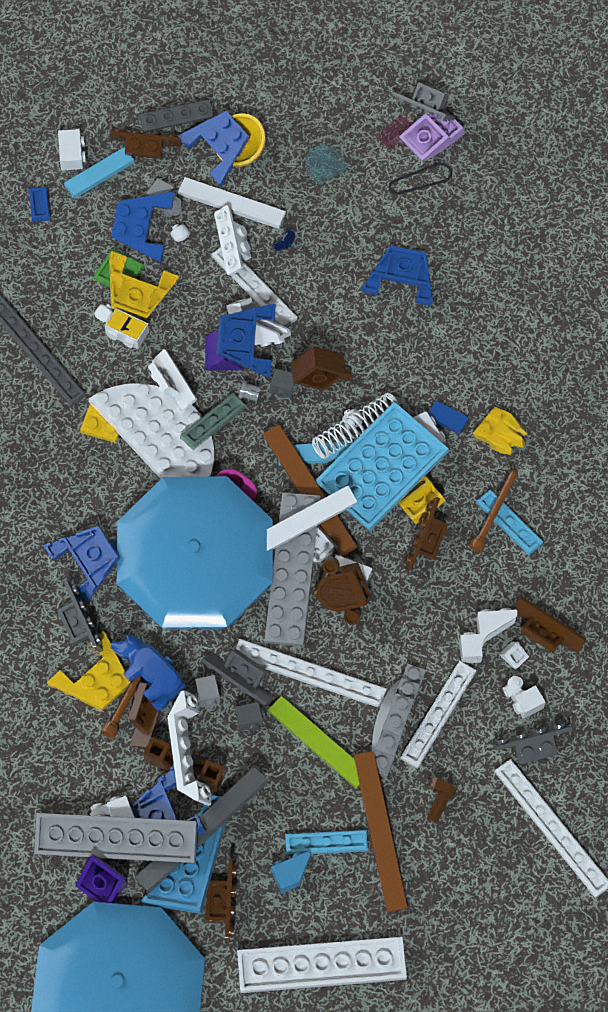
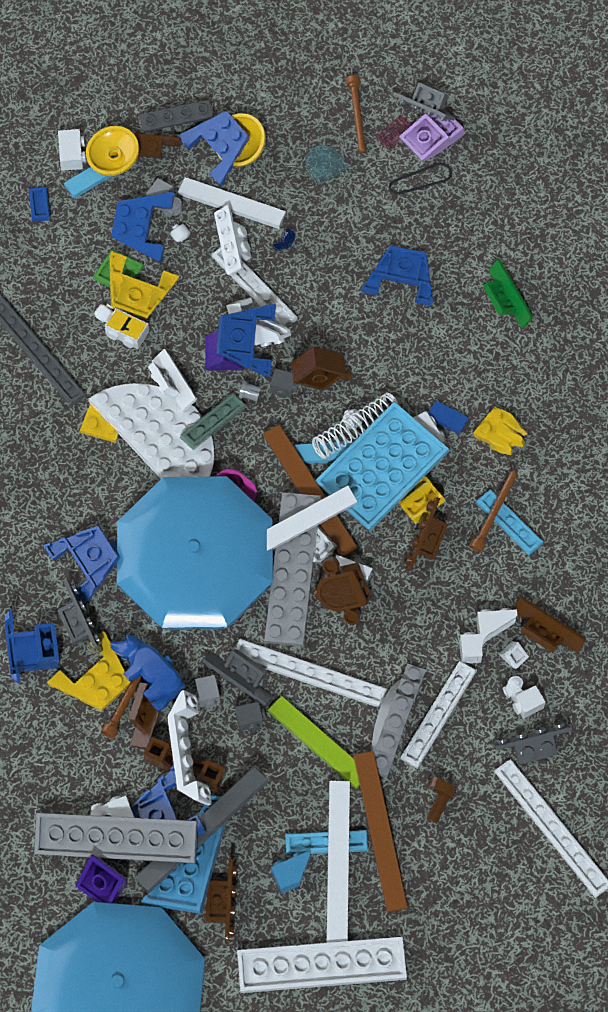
(30, 649): none -> blue piece
(109, 143): none -> yellow dish
(338, 861): none -> white tile
(353, 84): none -> dark orange piece
(505, 295): none -> green bracket

